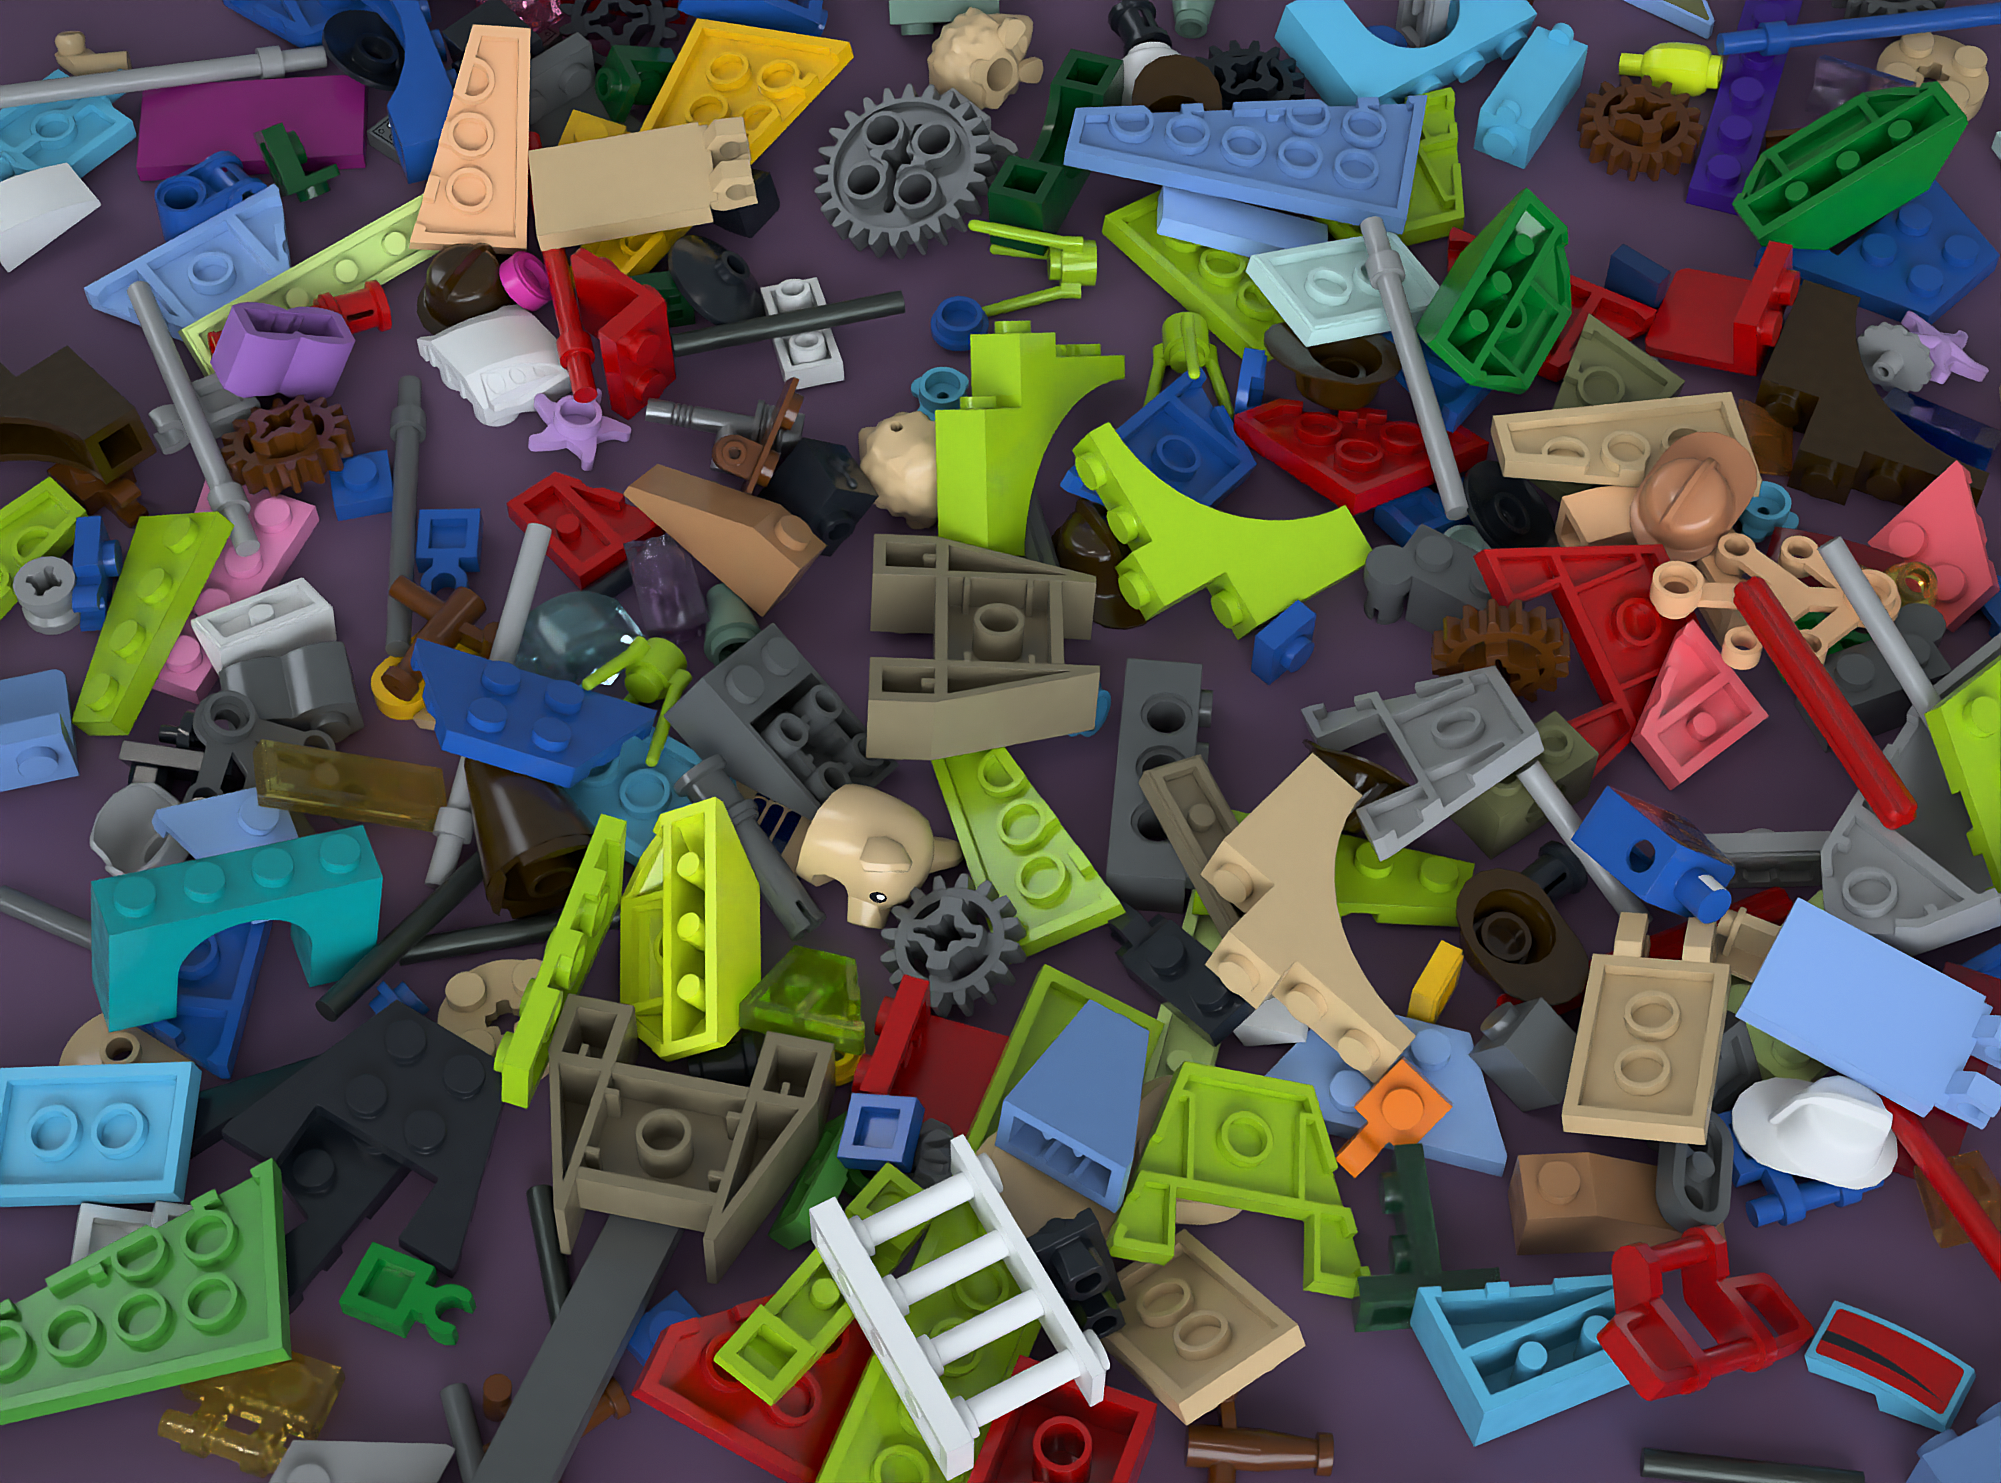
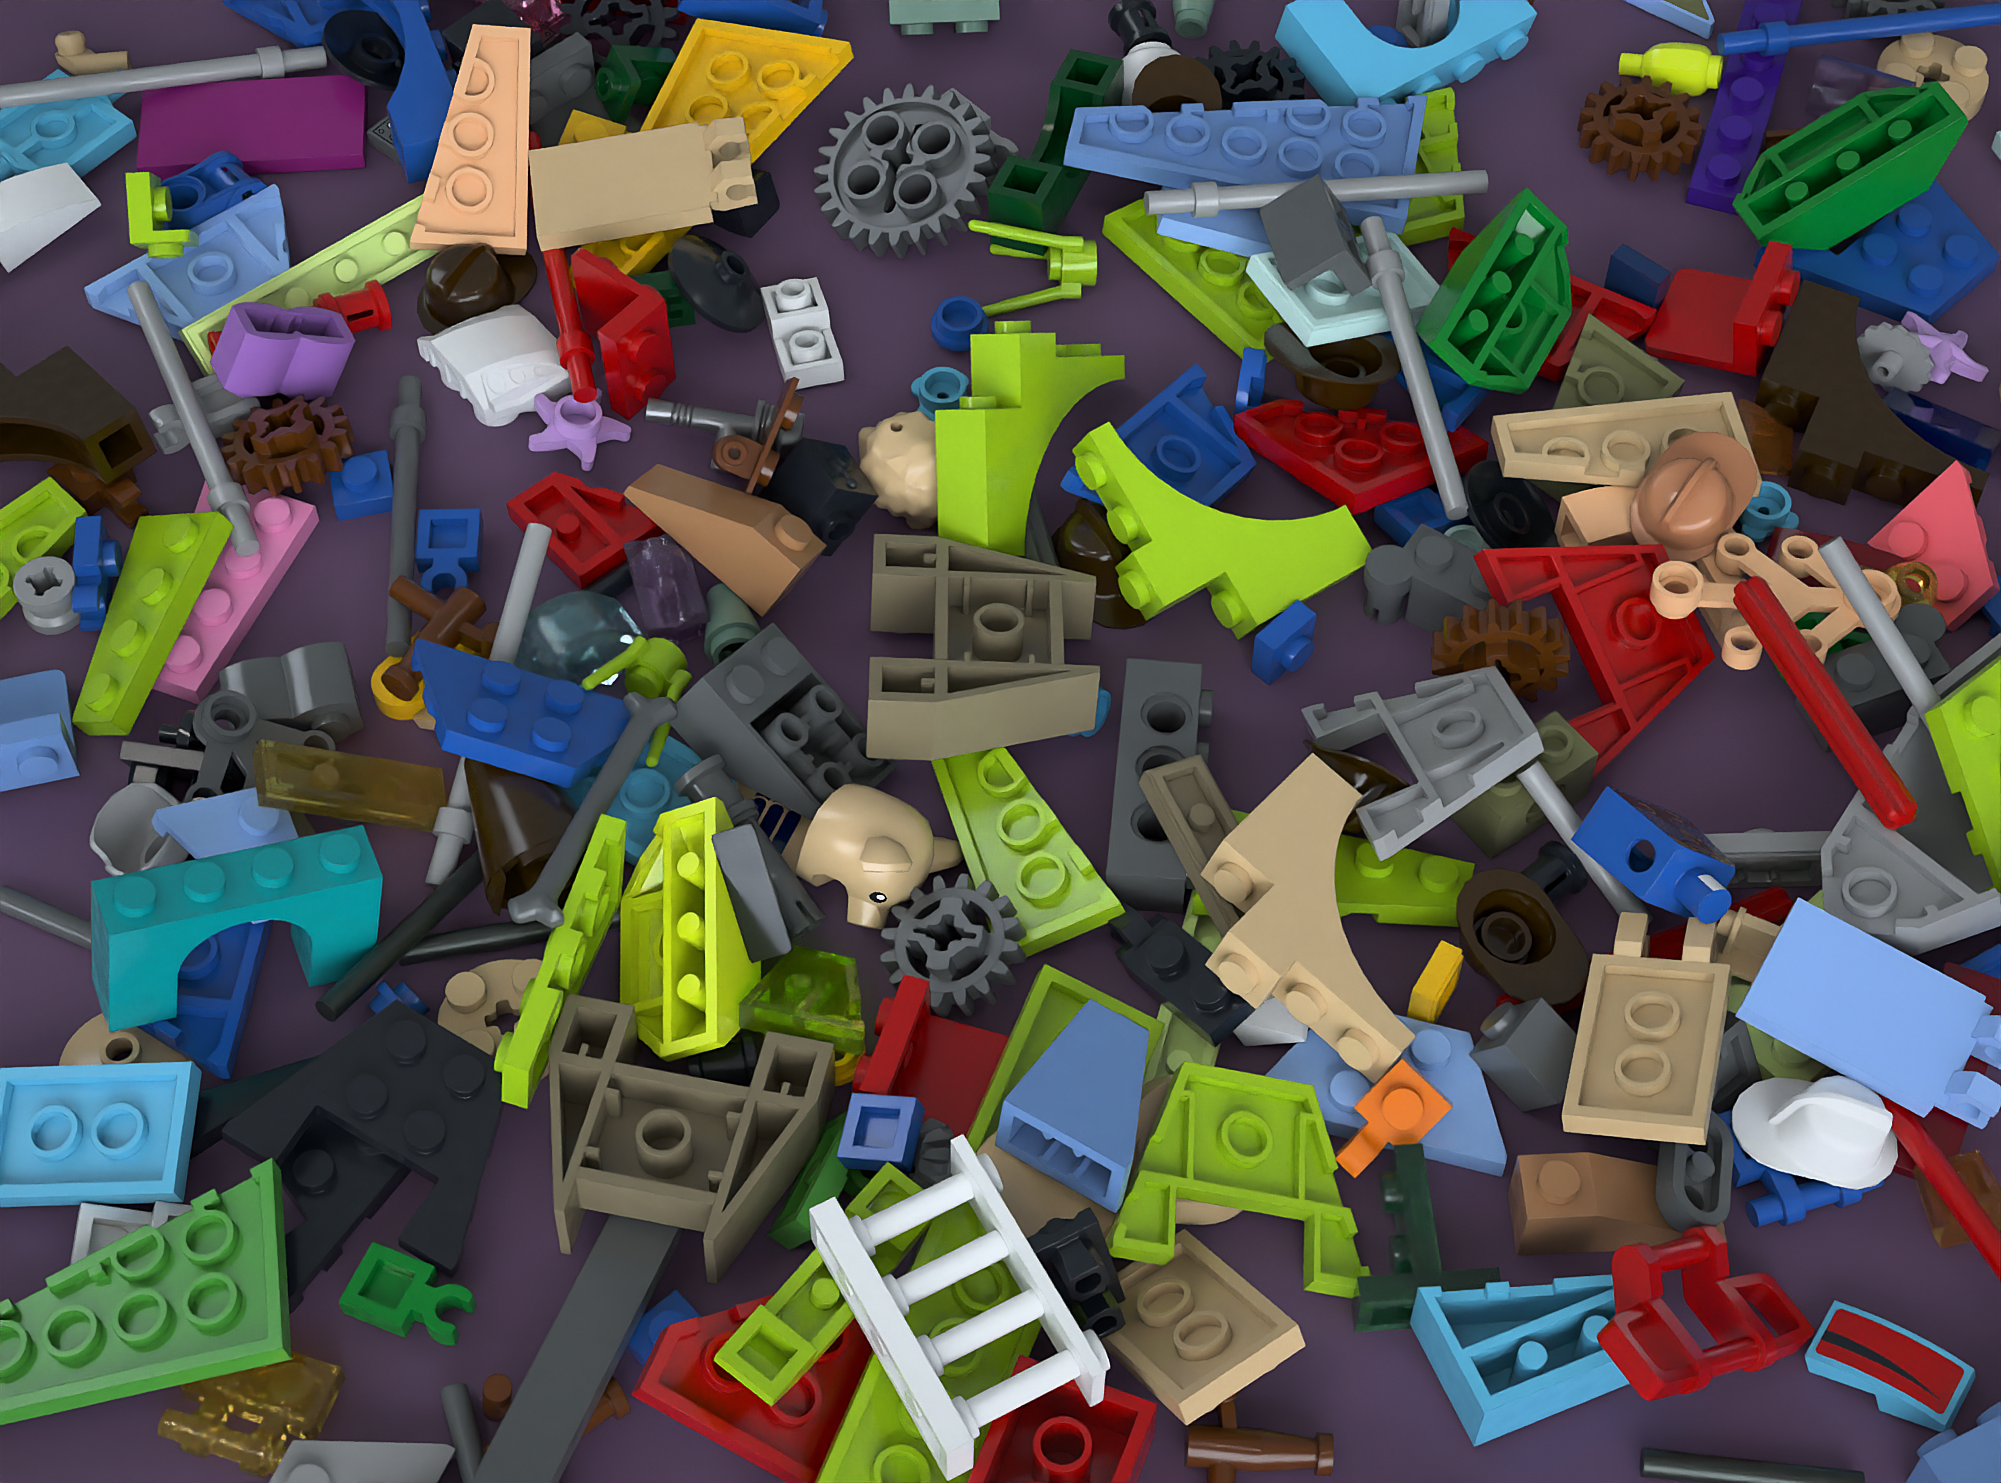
(147, 211): none -> lime bracket
(266, 625): white slope -> none
(284, 157): dark green bracket -> none
(525, 280): dark pink tile -> none
(542, 899): none -> dark grey piece
(552, 1262): pearl dark grey bar -> none
(751, 892): none -> slope
(787, 323): pearl dark grey bar -> none
(984, 57): tan animal -> none
(1186, 348): lime plant -> none
(1206, 198): none -> light grey bar
(1314, 235): none -> dark grey panel
(1531, 95): medium azure brick -> none
(1693, 709): coral wing -> none

